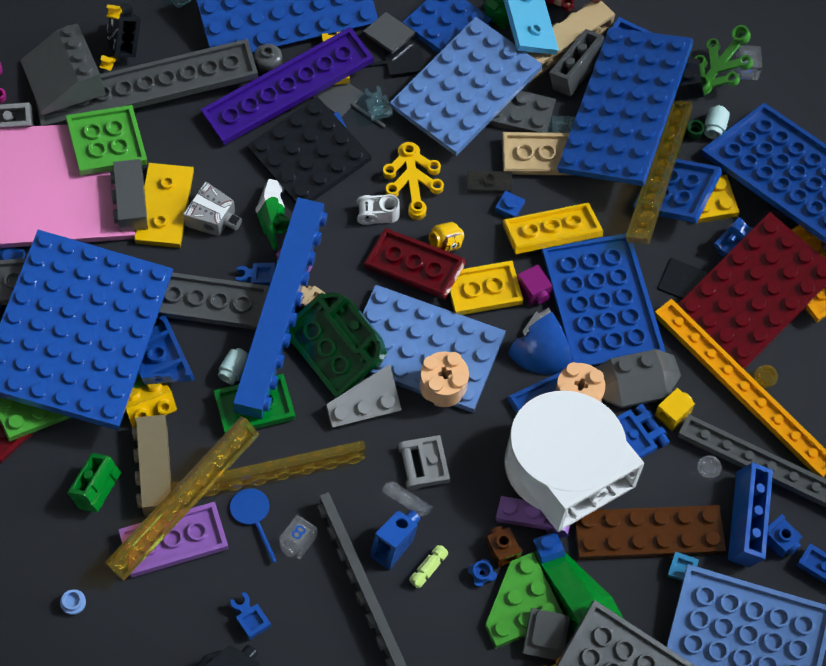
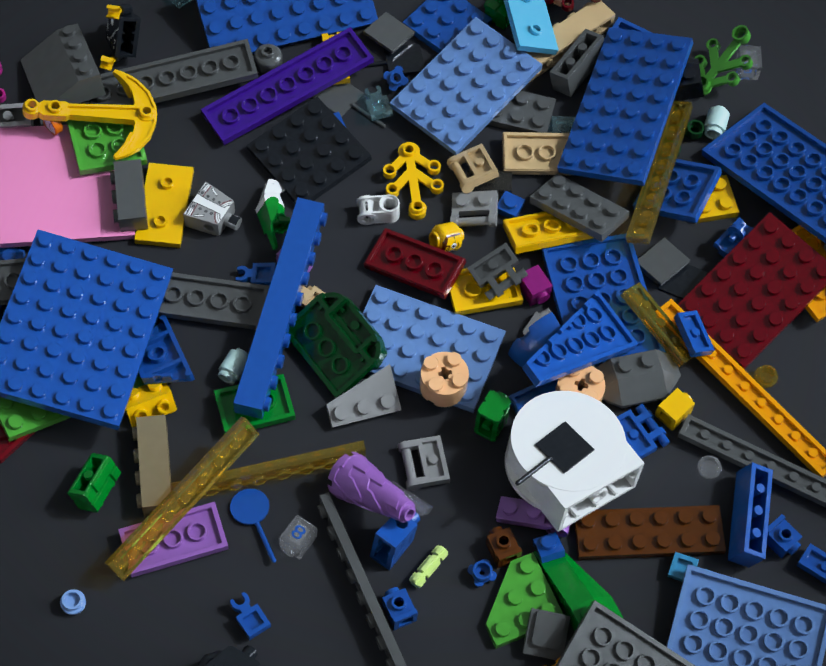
(54, 127): none -> orange tile
(133, 114): none -> yellow piece
(364, 485): none -> medium lavender cone
(394, 84): none -> blue plate
(401, 615): none -> blue brick
(475, 204): none -> light grey plate
(479, 164): none -> tan plate
(492, 415): none -> green brick
(493, 266): none -> dark grey plate
(563, 448): none -> black piece
(579, 207): none -> dark grey plate
(583, 341): none -> blue wing
(657, 323): none -> clear yellow plate
(662, 262): none -> dark grey piece
(694, 333): none -> blue plate

